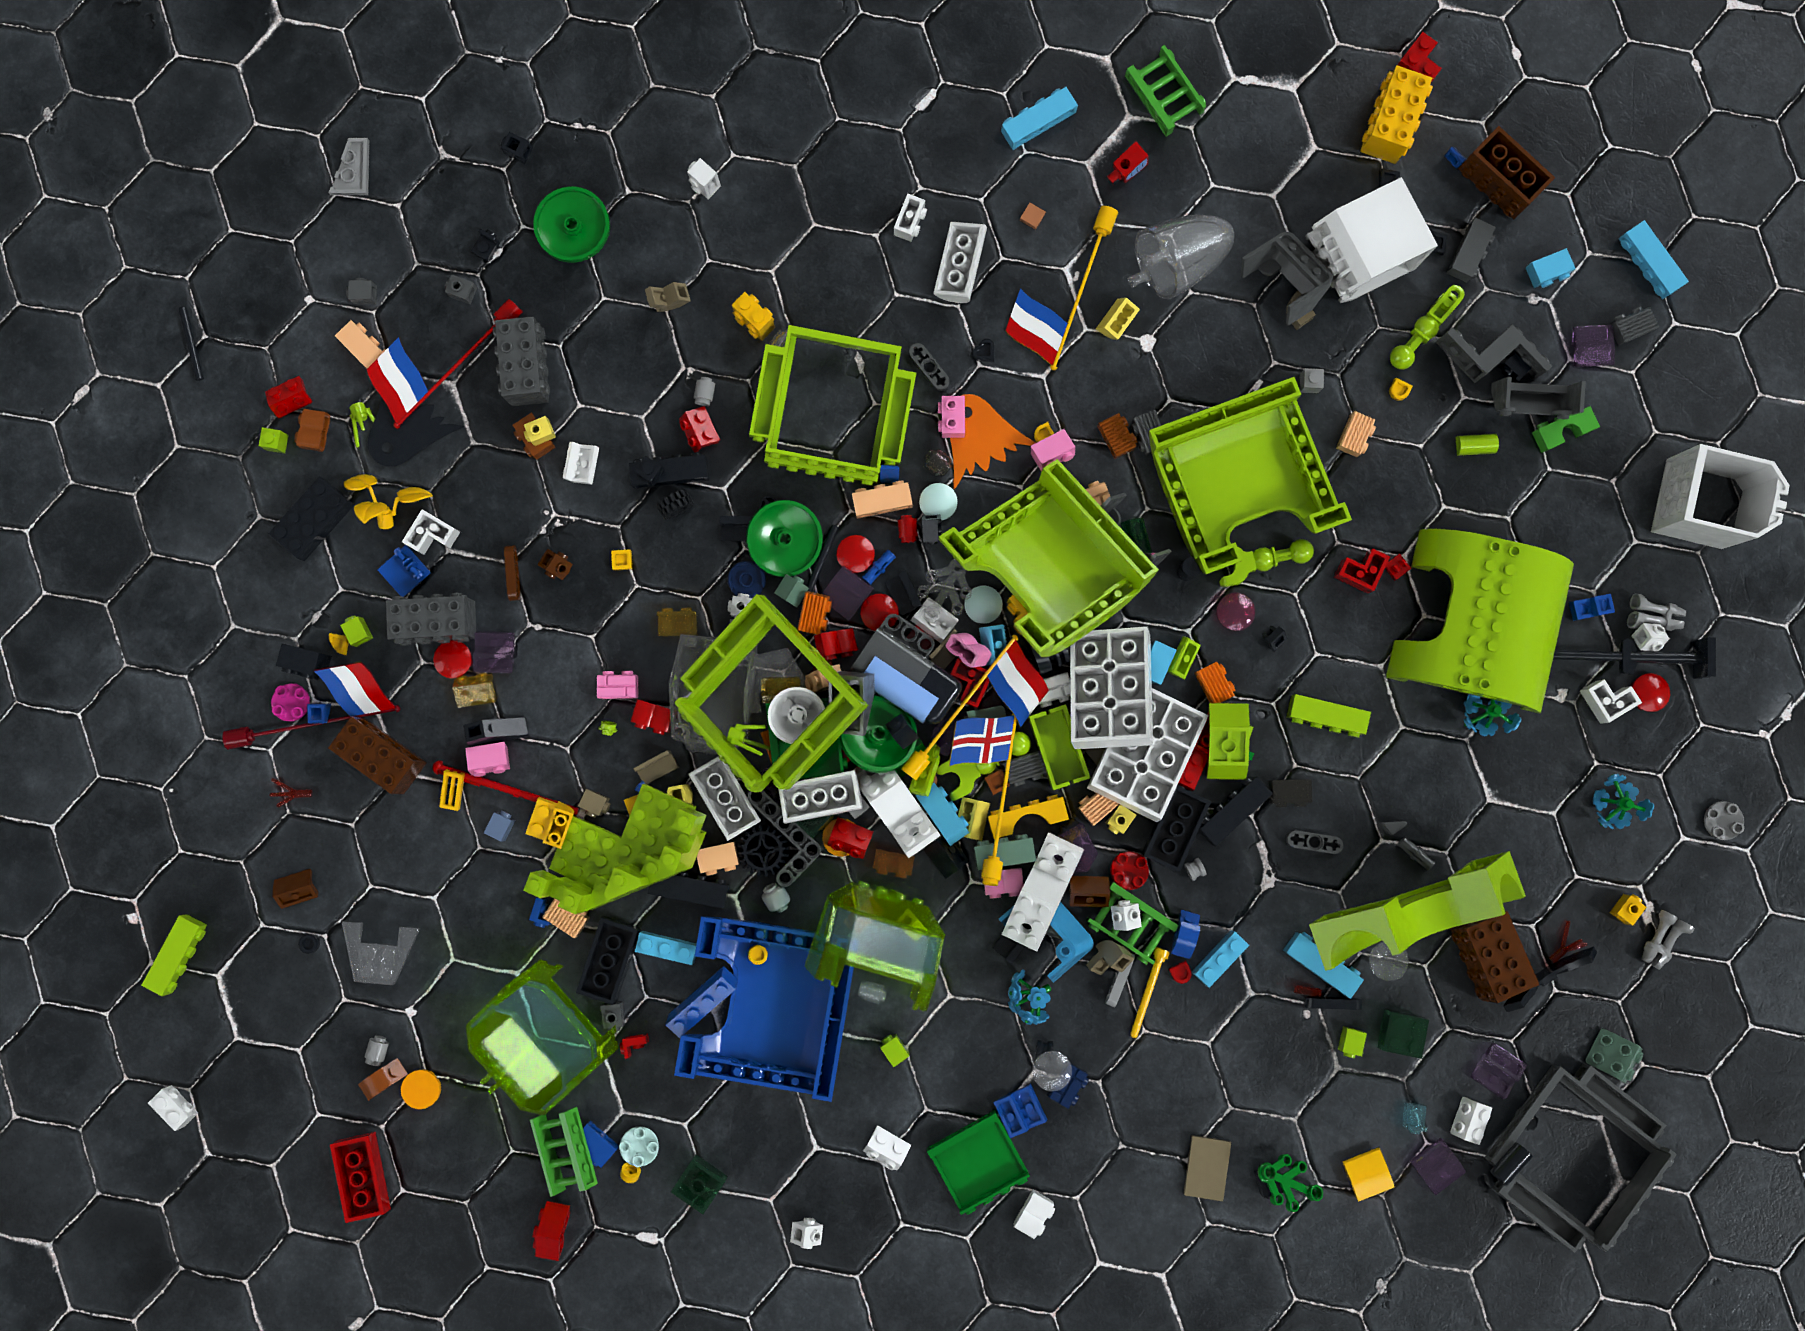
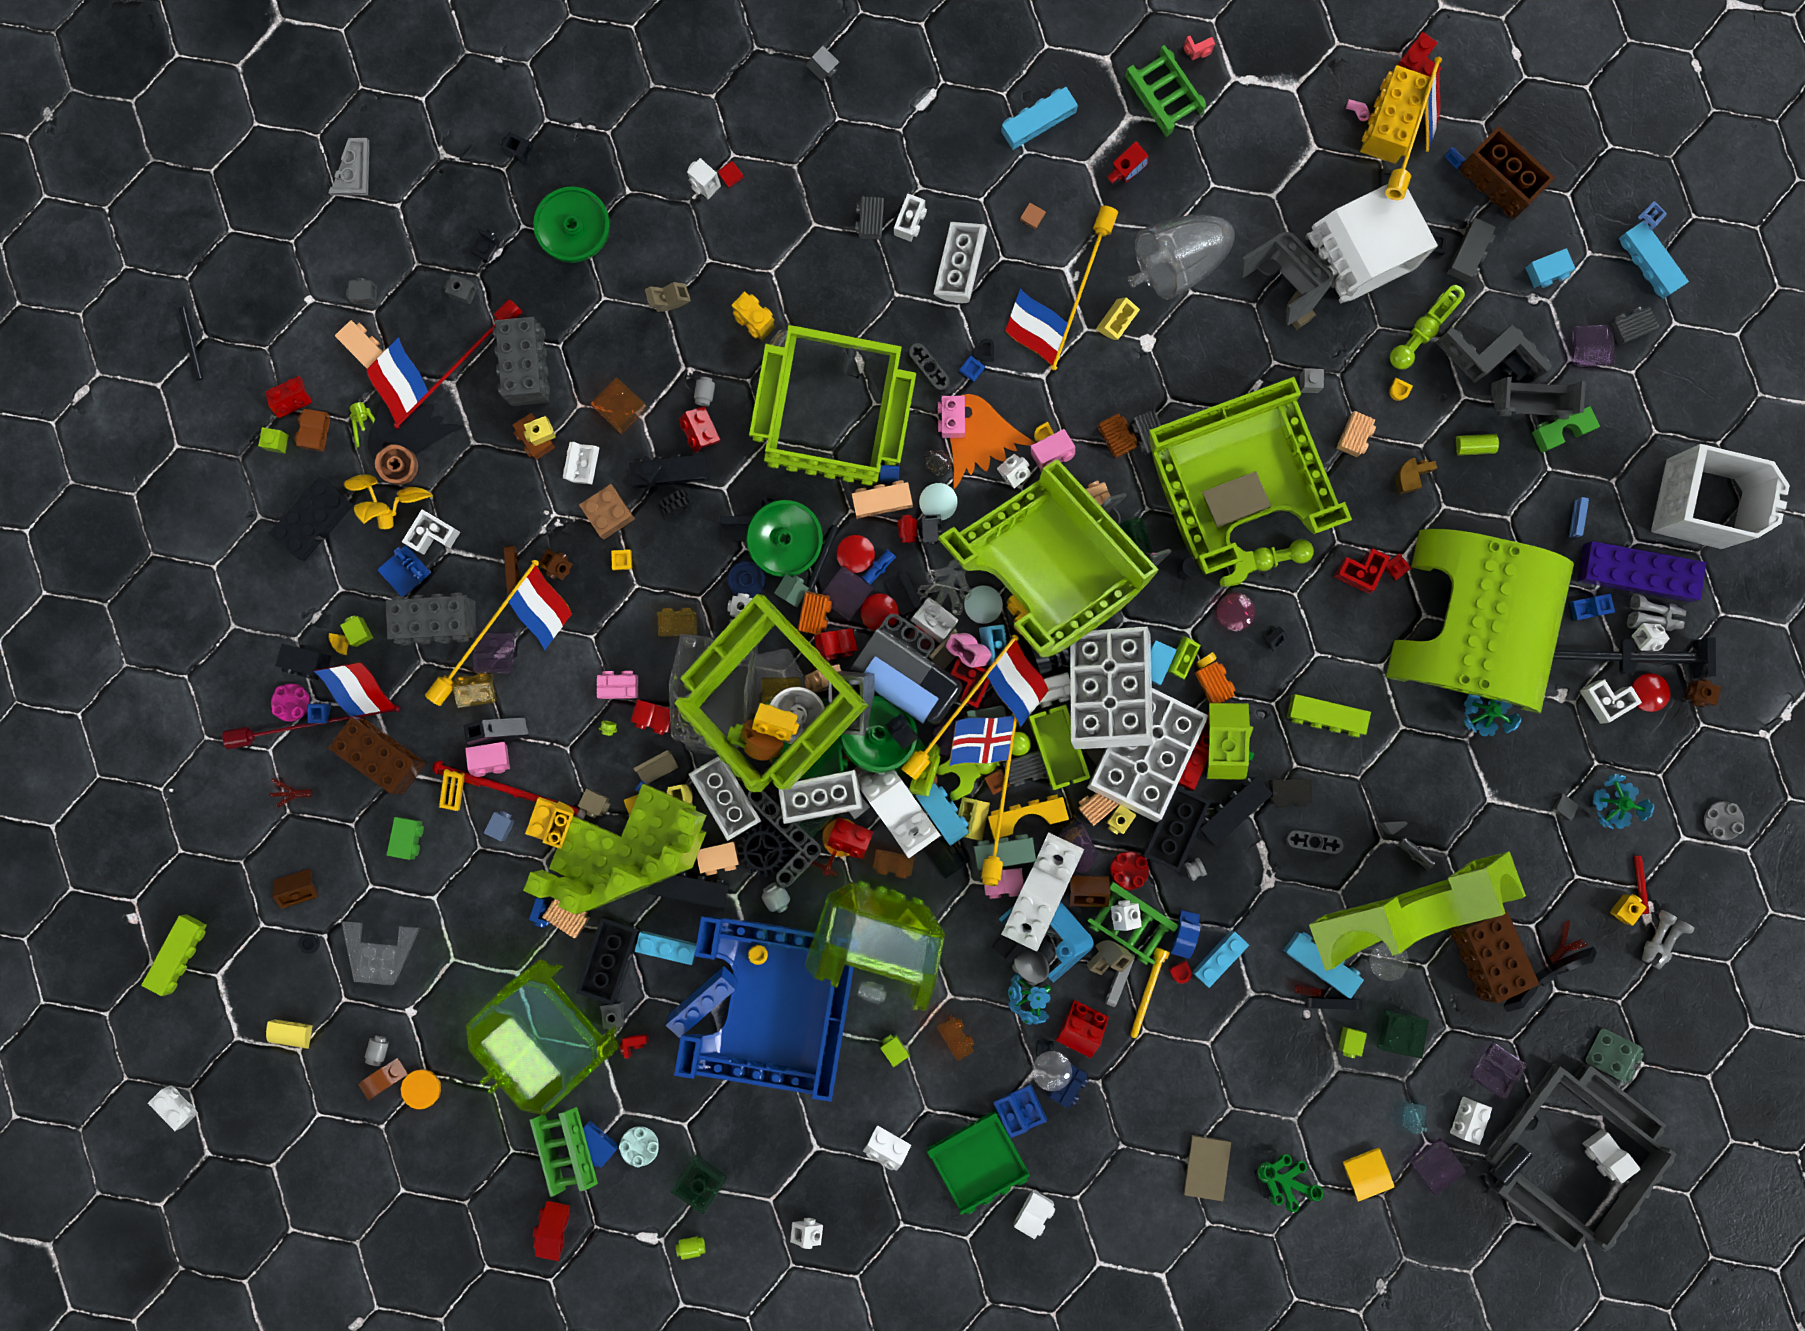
(289, 1033): none -> light yellow brick
(360, 1177): red brick -> none
(393, 454): none -> nougat brick
(405, 838): none -> bright green brick
(452, 659): red dish -> none
(535, 606): none -> flag
(607, 511): none -> medium nougat brick
(618, 405): none -> clear orange brick
(630, 1173): yellow tile -> none
(690, 1247): none -> lime brick
(730, 174): none -> red tile
(760, 745): none -> dark orange brick
(775, 722): none -> yellow brick
(823, 64): none -> brick
(827, 868): none -> clear red plant
(870, 218): none -> dark grey brick
(955, 1037): none -> clear orange brick
(972, 369): none -> blue tile
(1014, 470): none -> white brick
(1031, 966): none -> light grey dish
(1082, 1029): none -> red slope
(1200, 49): none -> coral bracket
(1206, 660): none -> yellow tile
(1236, 499): none -> dark tan tile
(1360, 109): none -> bright pink arm
(1400, 177): none -> yellow flag
(1407, 476): none -> pearl gold brick
(1565, 807): none -> dark grey slope
(1578, 517): none -> medium blue tile
(1610, 1158): none -> white brick
(1641, 882): none -> red bar
(1642, 571): none -> dark purple brick
(1649, 219): none -> medium blue tile
(1703, 693): none -> reddish brown brick

